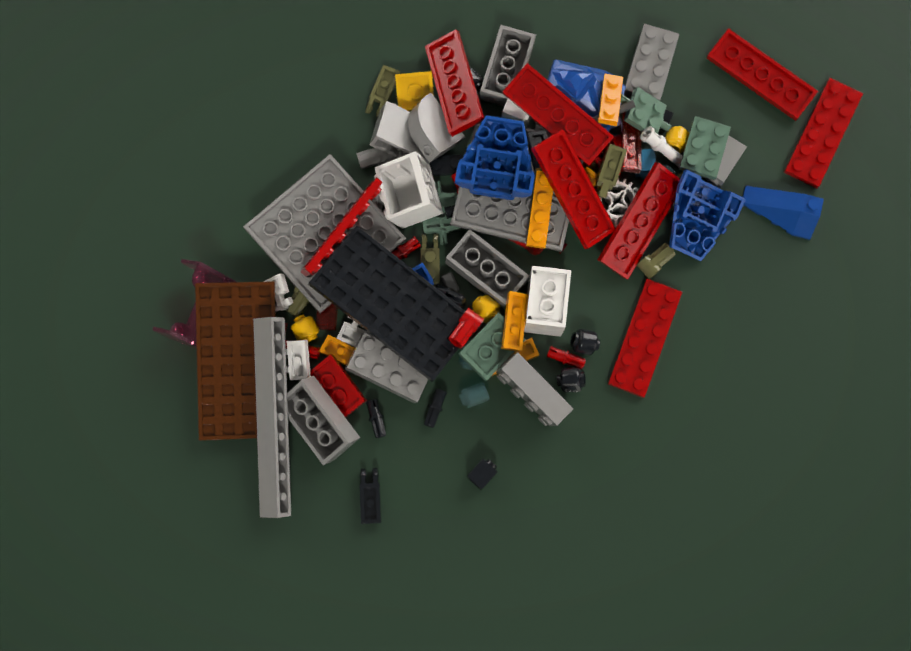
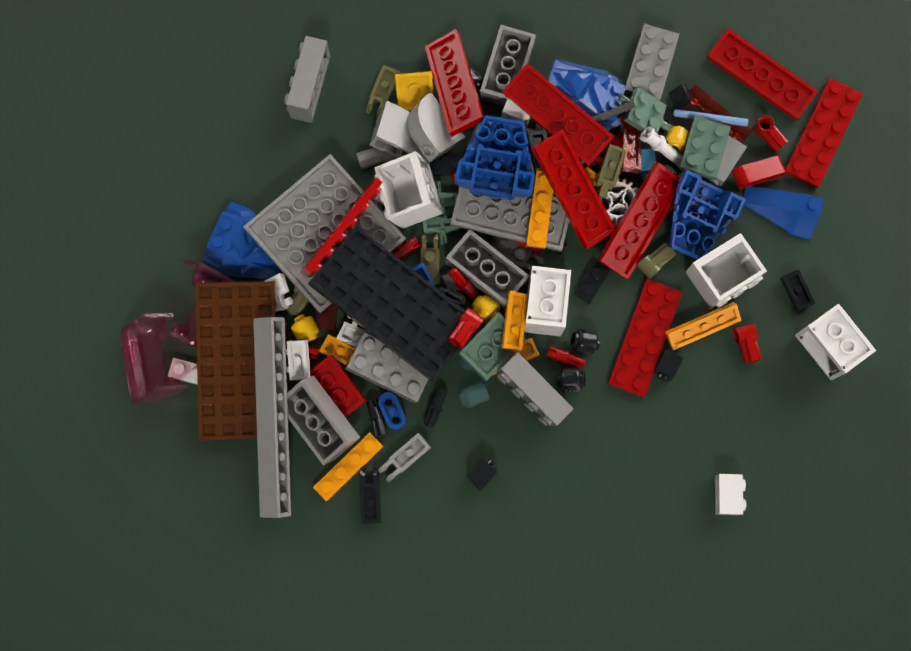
(145, 359): none -> clear pink windscreen
(183, 371): none -> white plate
(234, 250): none -> blue wedge
(308, 79): none -> light grey brick
(348, 466): none -> light orange plate
(392, 411): none -> blue plate
(406, 456): none -> light grey hinge
(463, 284): none -> red axle
(516, 253): none -> dark grey hinge
(591, 282): none -> black plate
(610, 99): light orange plate -> none
(668, 365): none -> black brick
(681, 96): none -> black plate
(703, 326): none -> light orange plate
(710, 106): none -> clear red plate
(712, 117): none -> light blue bar
(726, 272): none -> white container
(729, 494): none -> white brick
(747, 338): none -> red piece
(758, 172): none -> beam
(771, 134): none -> red piece
(797, 290): none -> black plate
(835, 342): none -> white container

